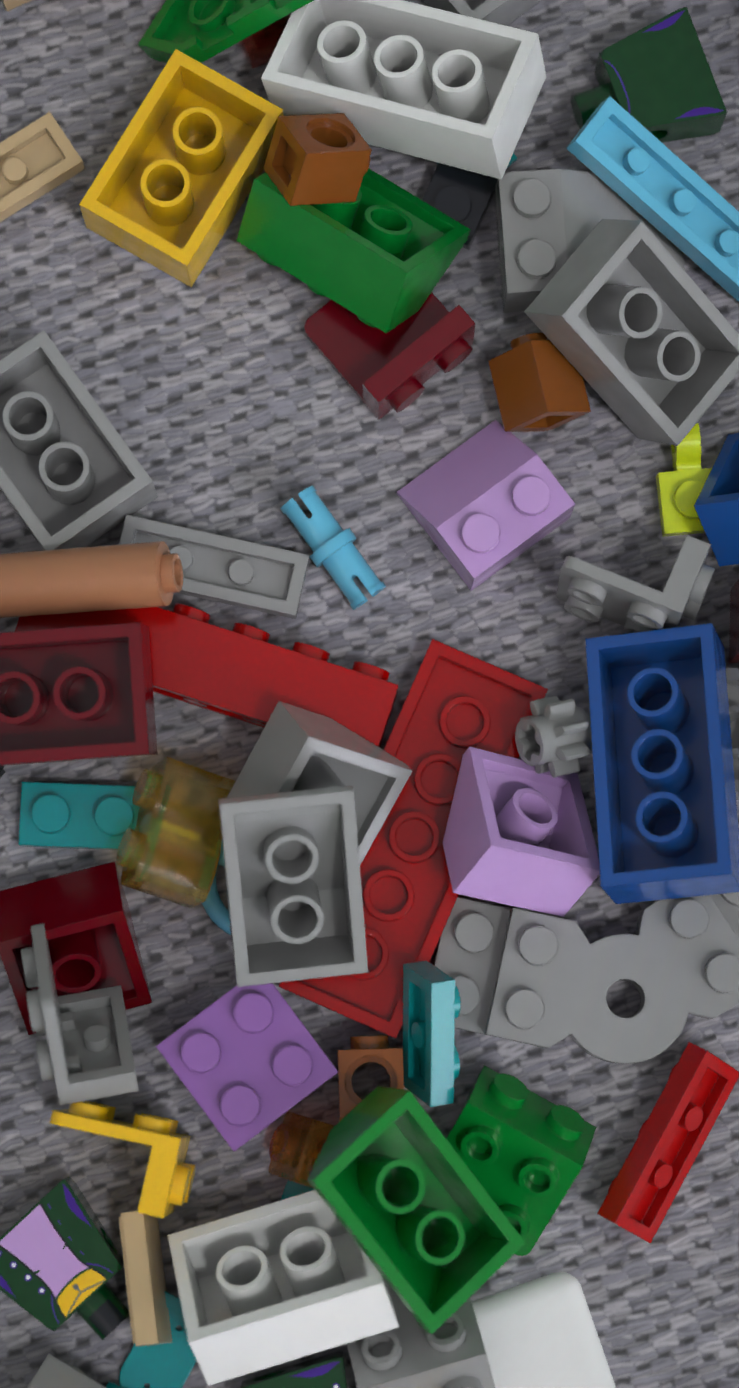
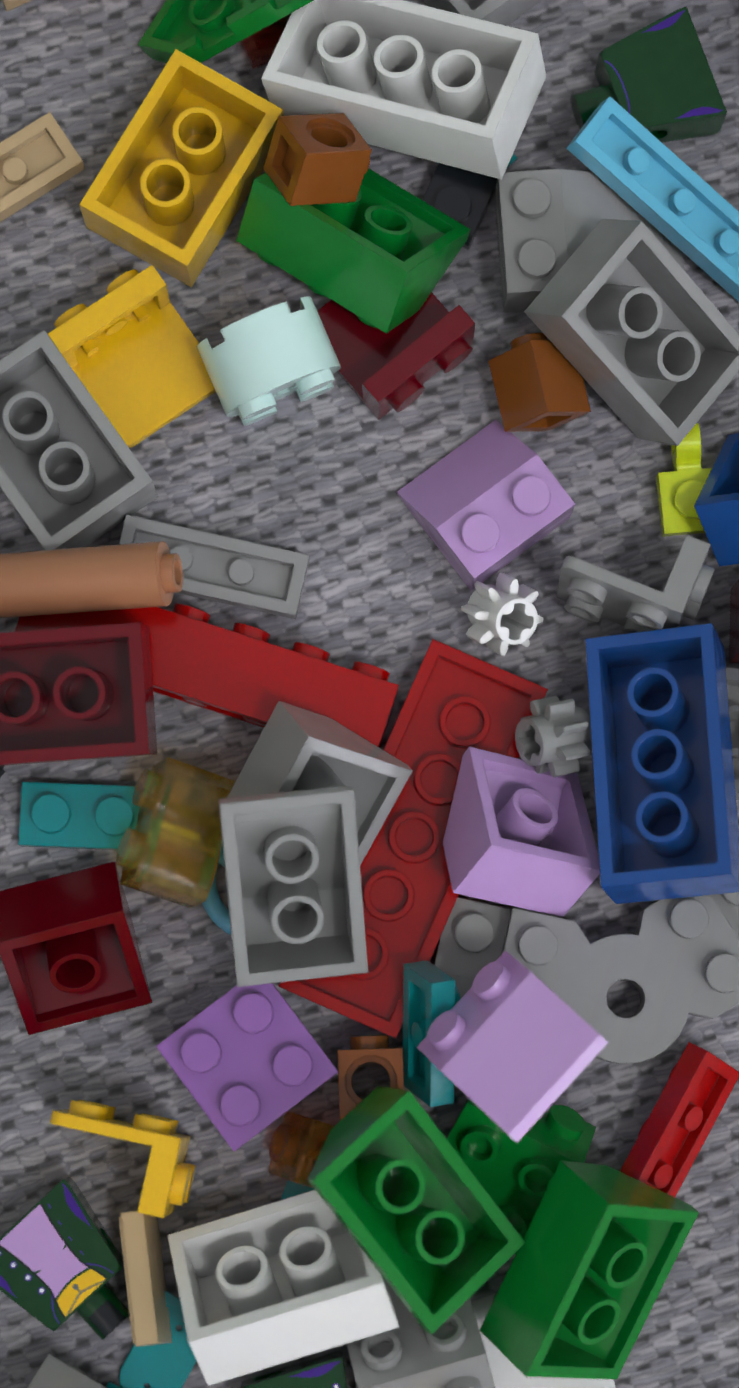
(85, 1032): light grey bracket -> none
(134, 355): none -> yellow bracket
(270, 359): none -> light aqua brick
(332, 547): medium azure pin -> none
(502, 614): none -> white gear
(511, 1045): none -> lavender slope
(586, 1273): none -> green slope

